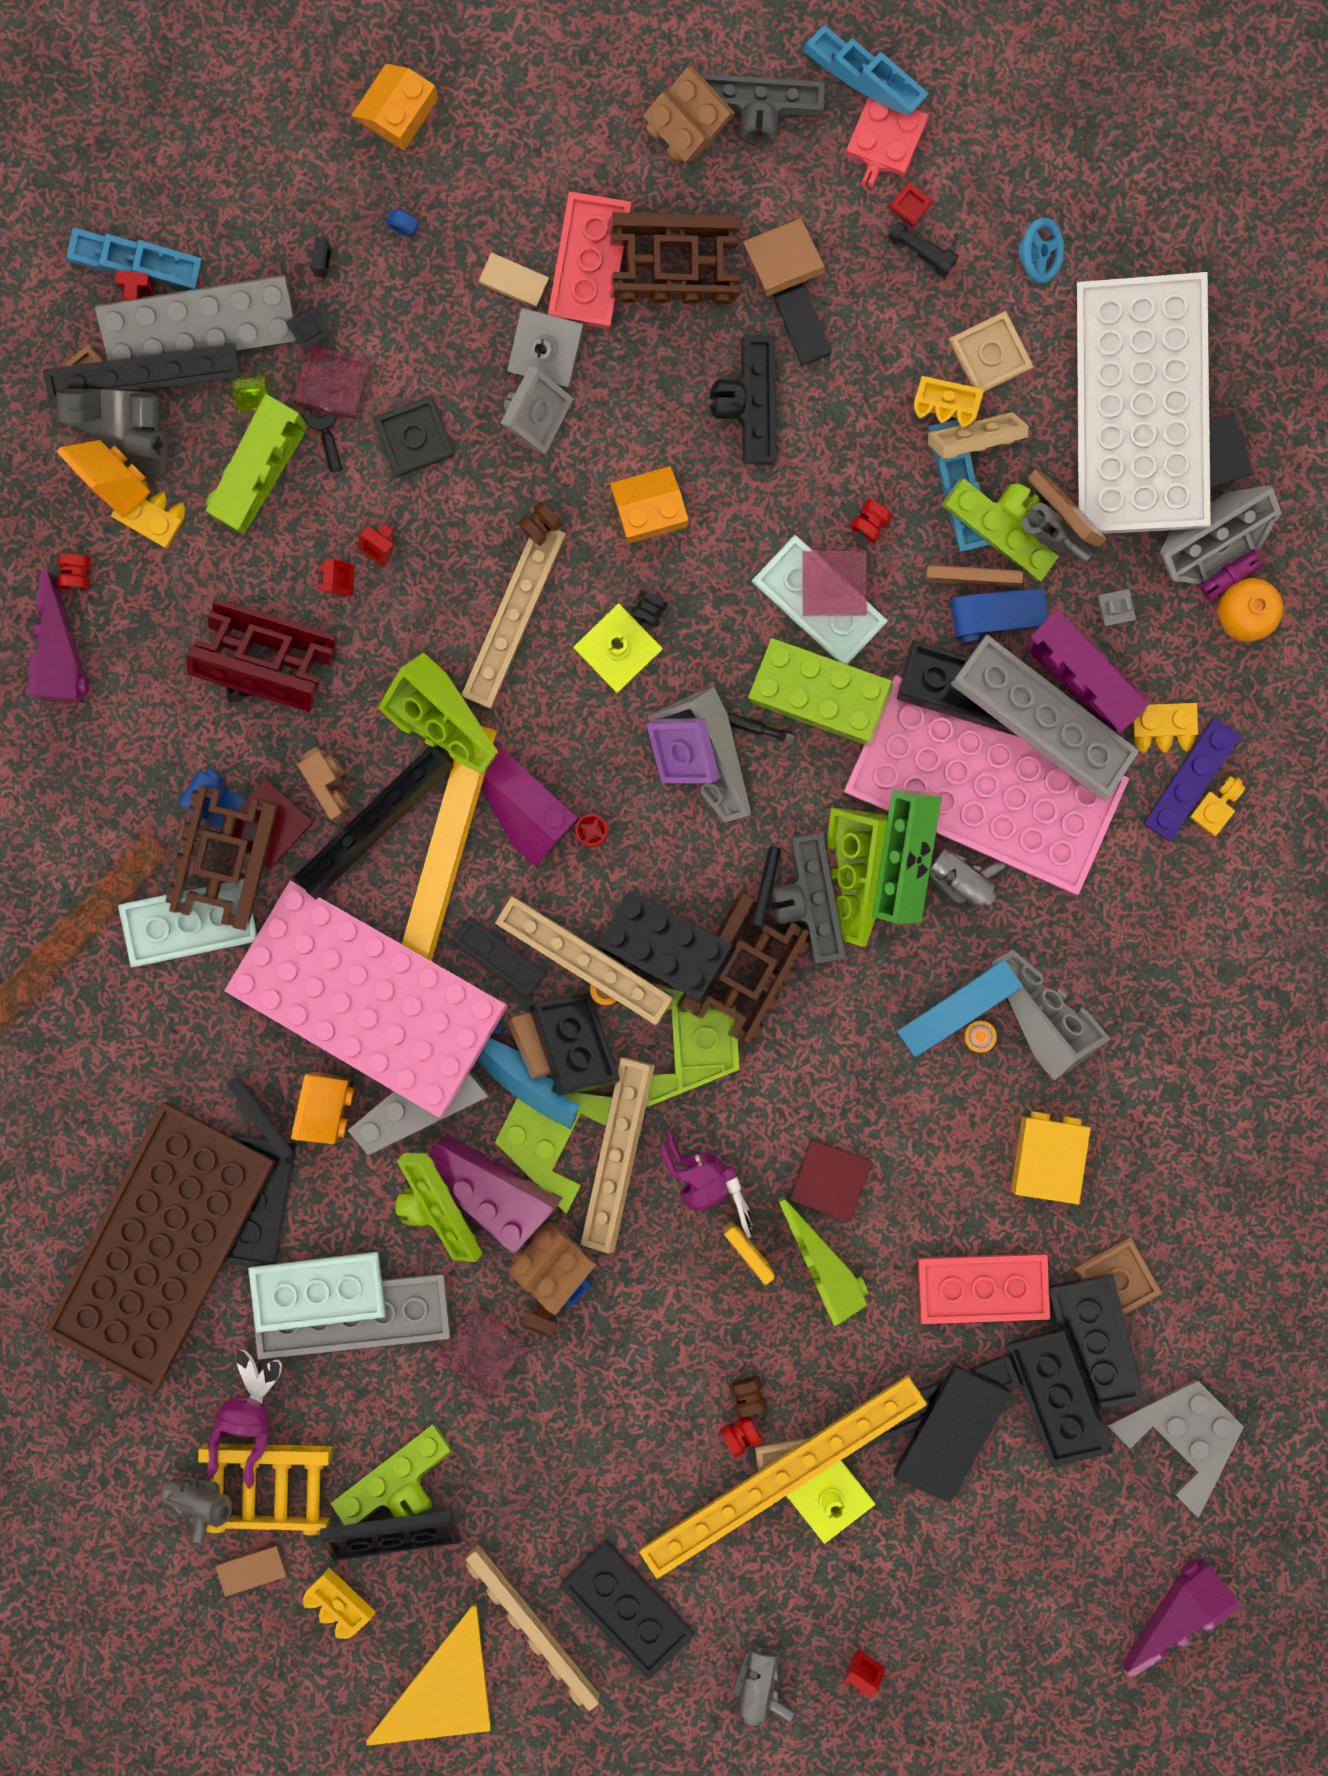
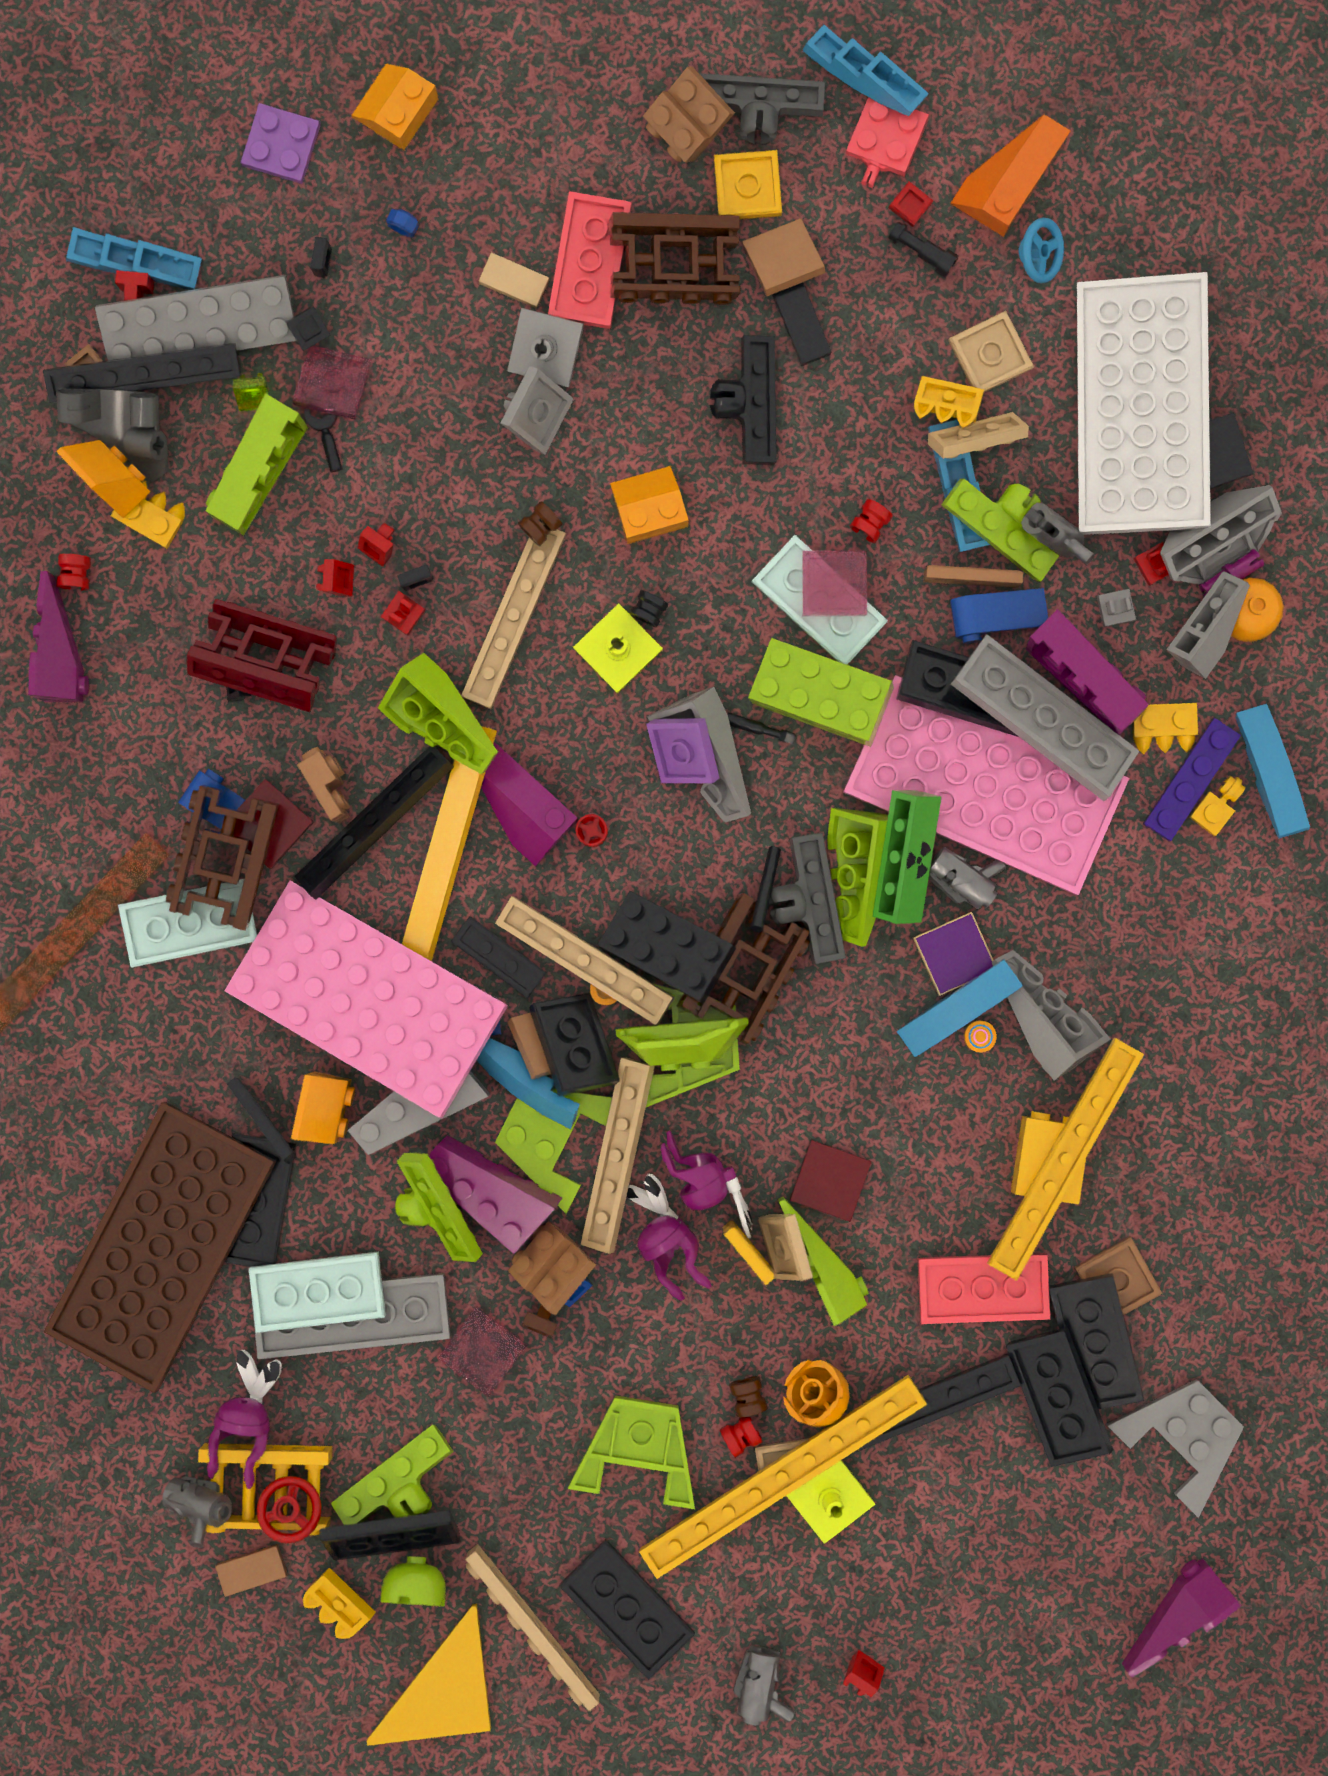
(280, 143): none -> medium lavender plate
(308, 1526): none -> red piece
(403, 613): none -> red tile
(413, 436): pearl dark grey tile -> none
(414, 1584): none -> lime cylinder
(415, 577): none -> black tile
(642, 1437): none -> lime wing
(665, 1235): none -> magenta hair
(682, 1042): none -> lime wedge
(748, 184): none -> yellow plate
(785, 1247): none -> tan tile
(816, 1393): none -> light orange cylinder
(952, 1433): black tile -> none
(954, 953): none -> dark purple tile
(1007, 179): none -> orange wedge
(1065, 1159): none -> yellow tile
(1066, 508): medium nougat tile -> none
(1152, 564): none -> red tile
(1210, 626): none -> light grey slope
(1272, 771): none -> dark azure slope

